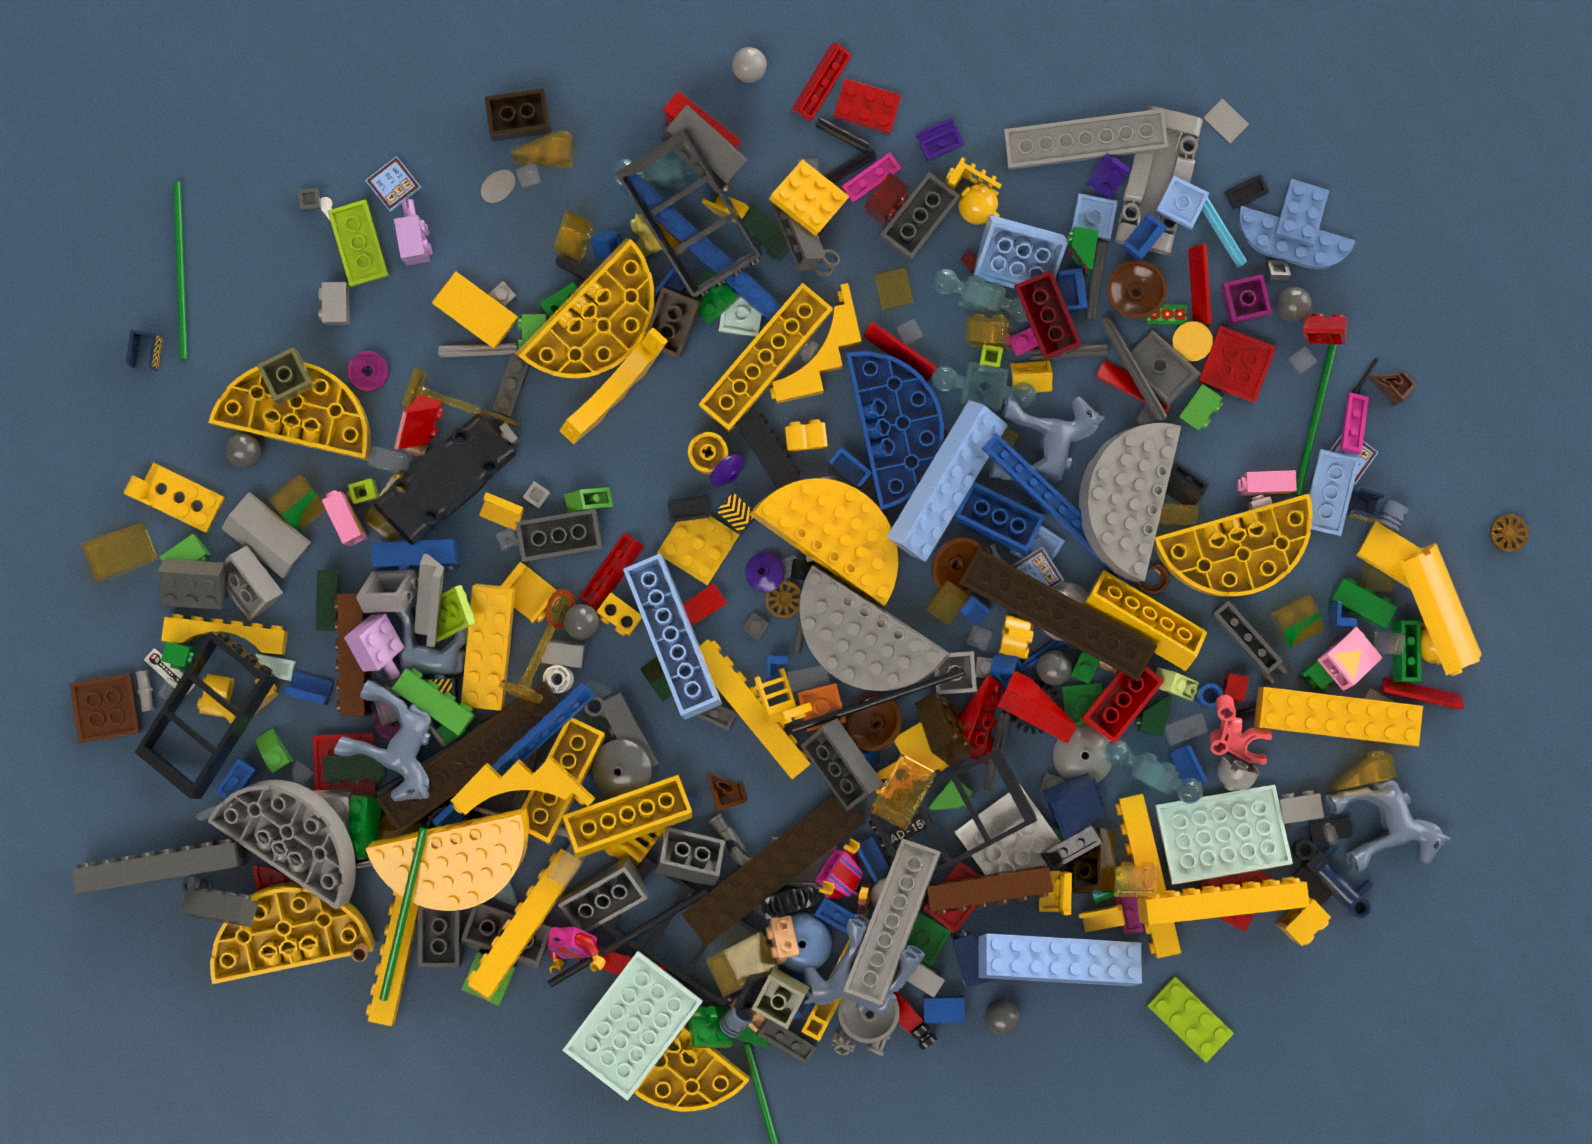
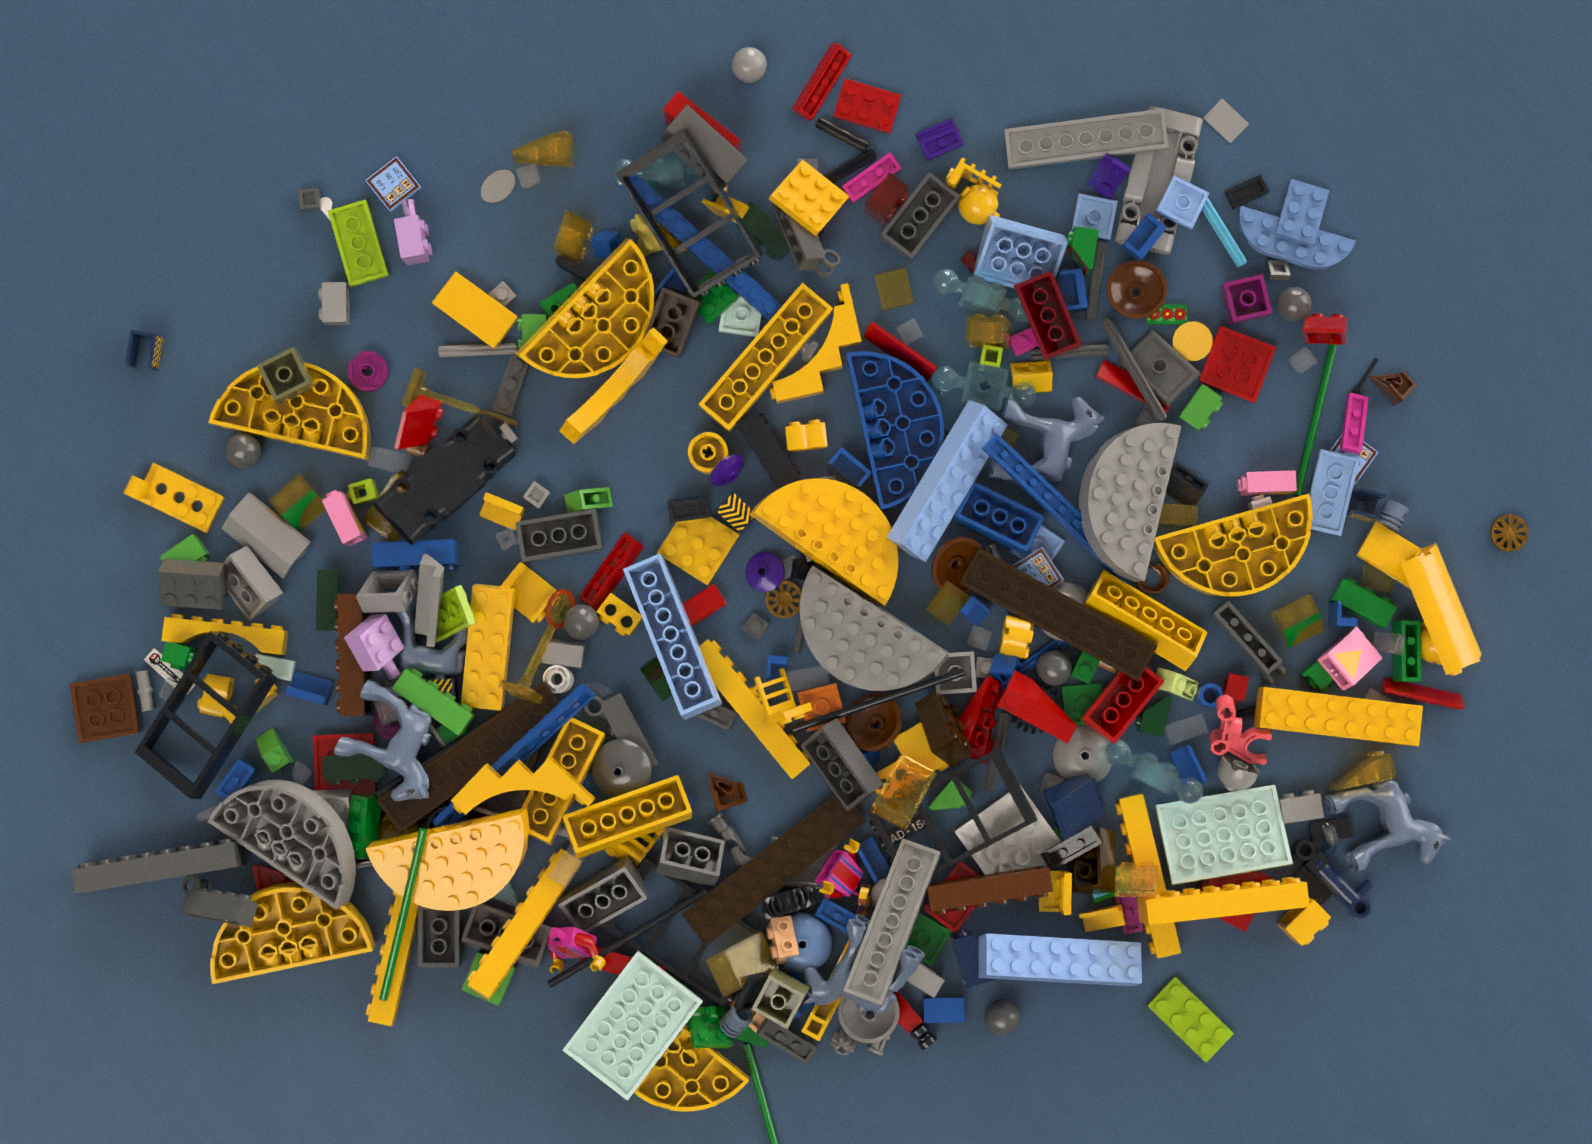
(119, 552): clear yellow slope -> none
(180, 270): green piece -> none
(360, 952): medium nougat piece -> none
(518, 114): dark brown brick -> none
(1199, 284): red slope -> none

